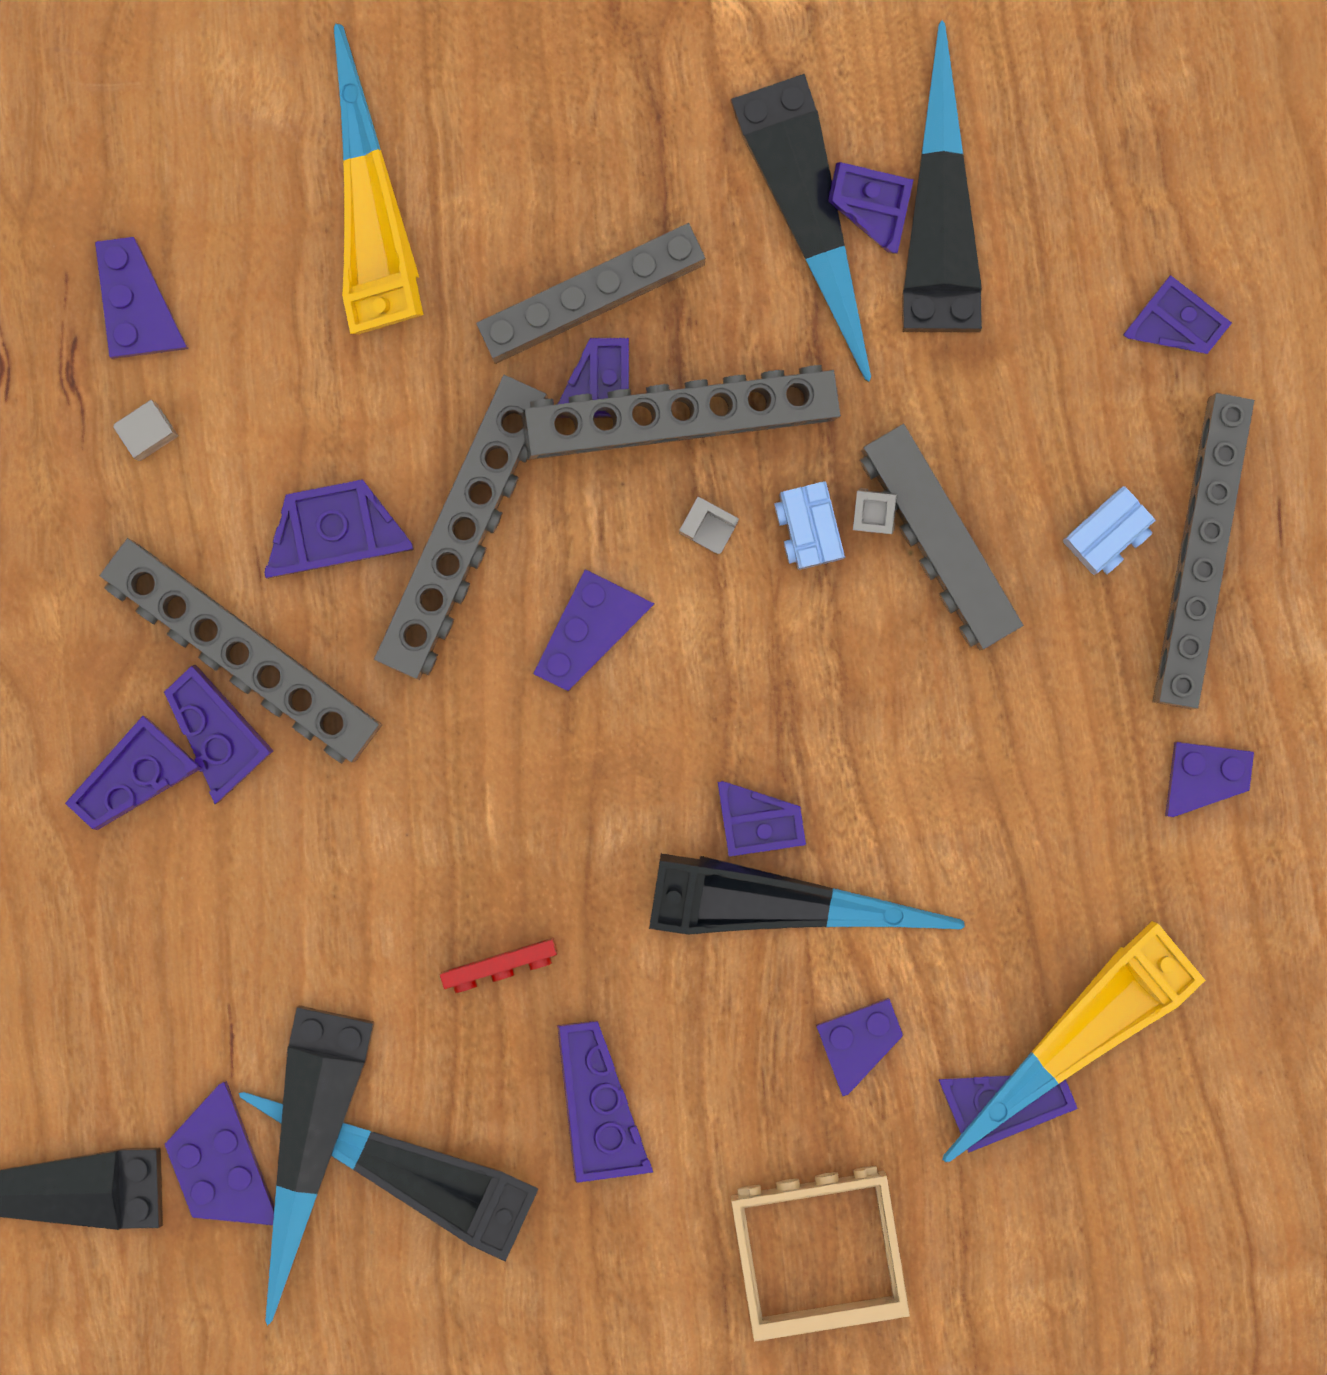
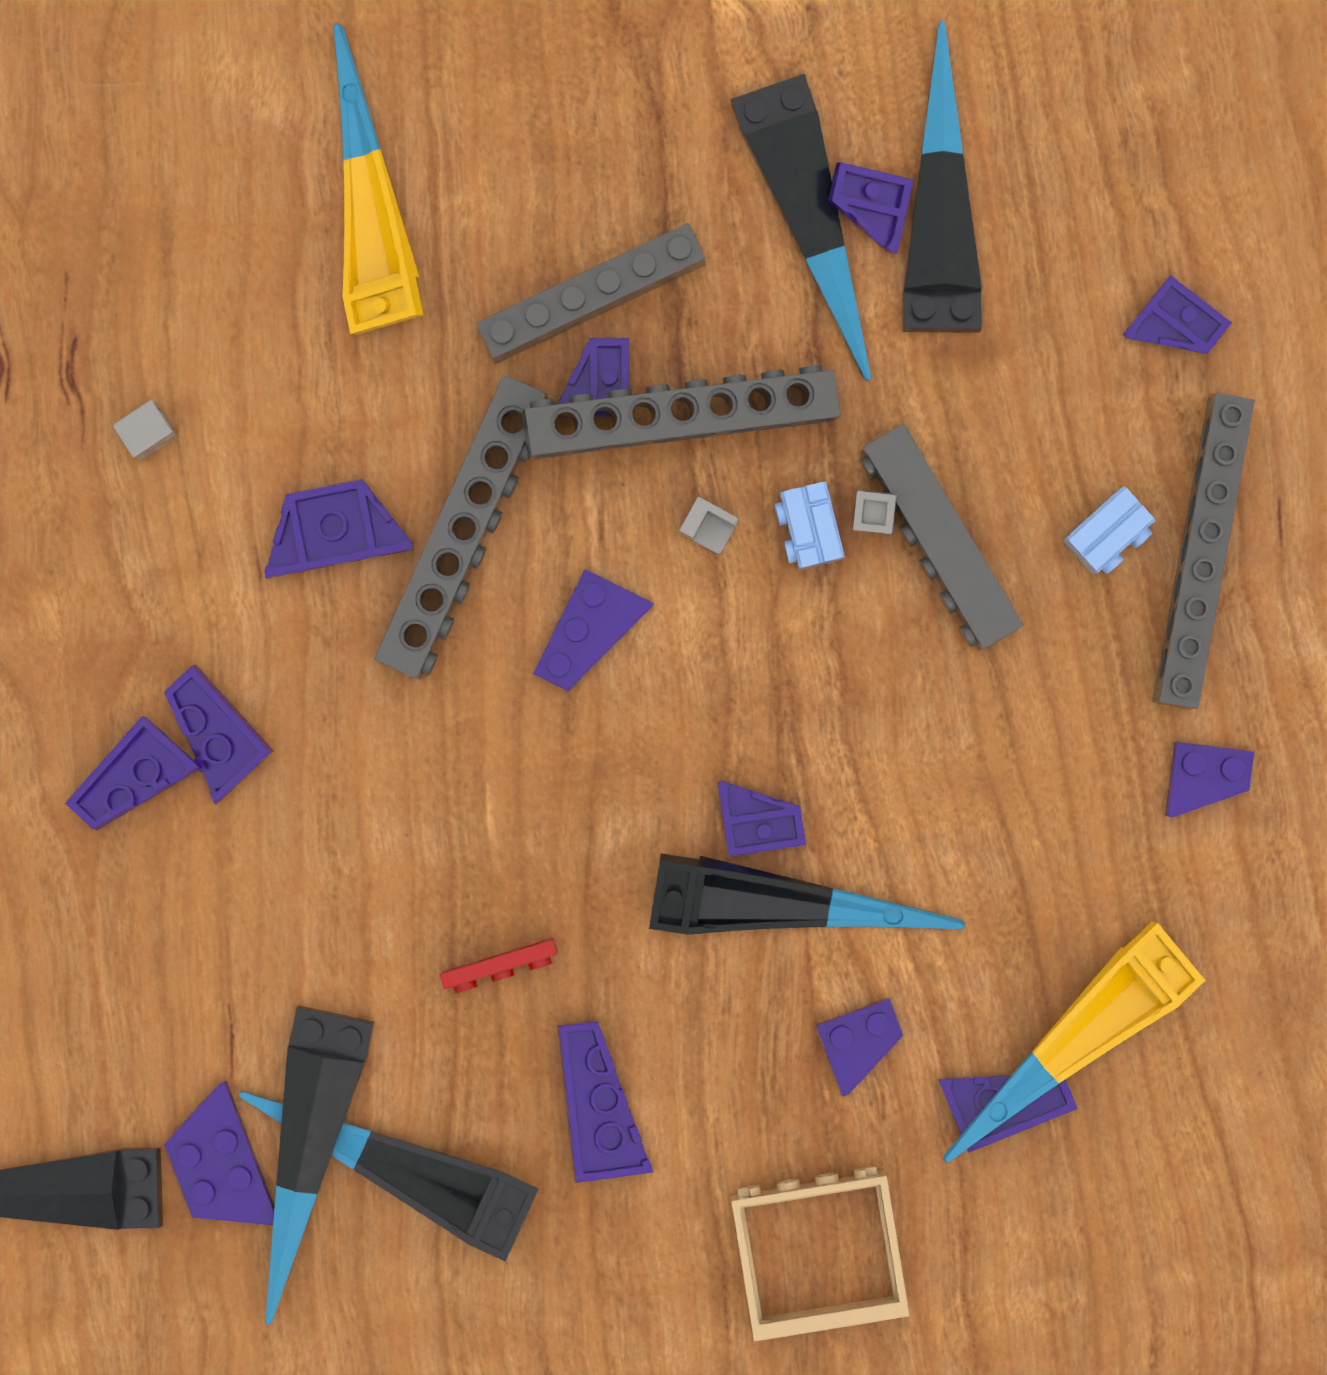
(132, 302): dark purple wing -> none
(134, 561): dark grey brick -> none

